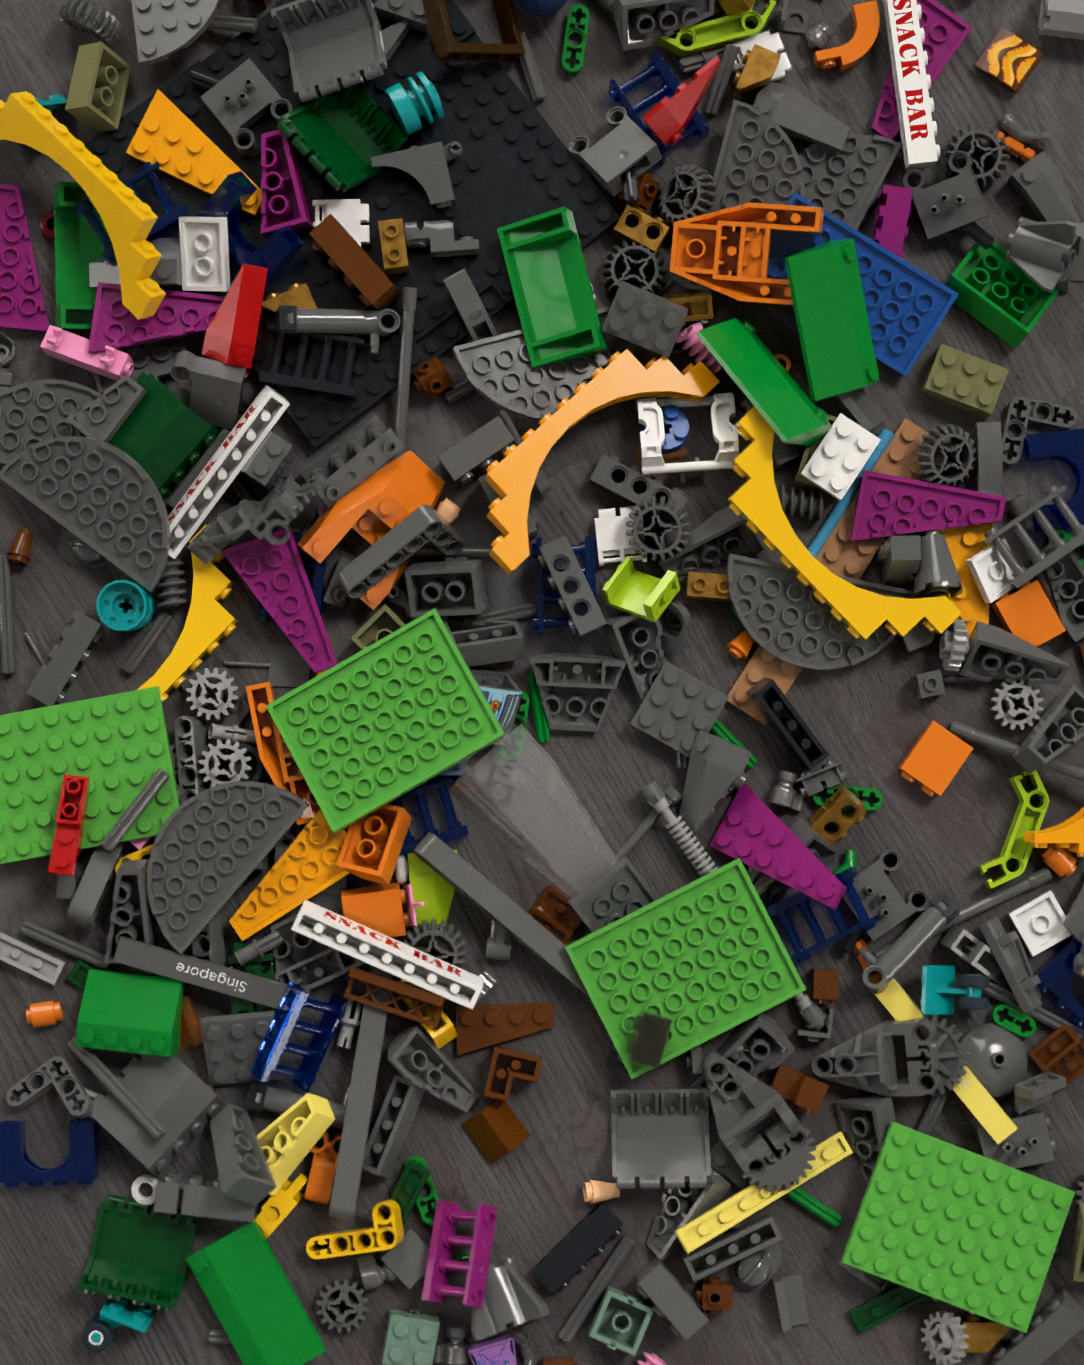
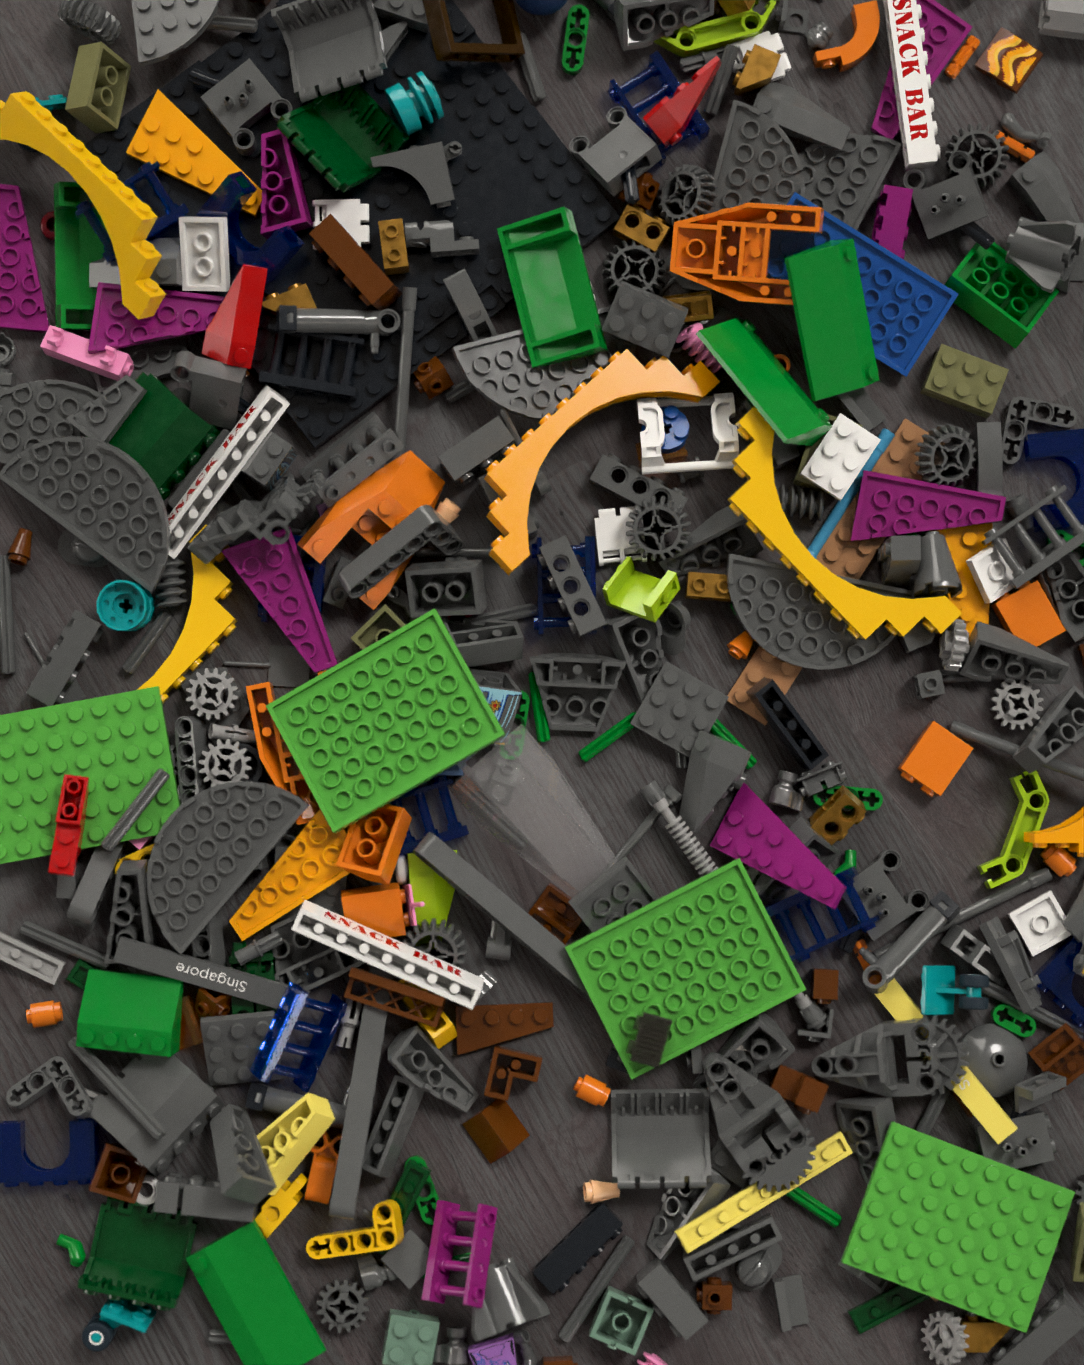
(74, 1247): none -> green arm
(118, 1174): none -> reddish brown slope
(212, 1003): none -> reddish brown brick
(592, 1090): none -> orange brick
(606, 738): none -> green axle
(962, 57): none -> orange axle

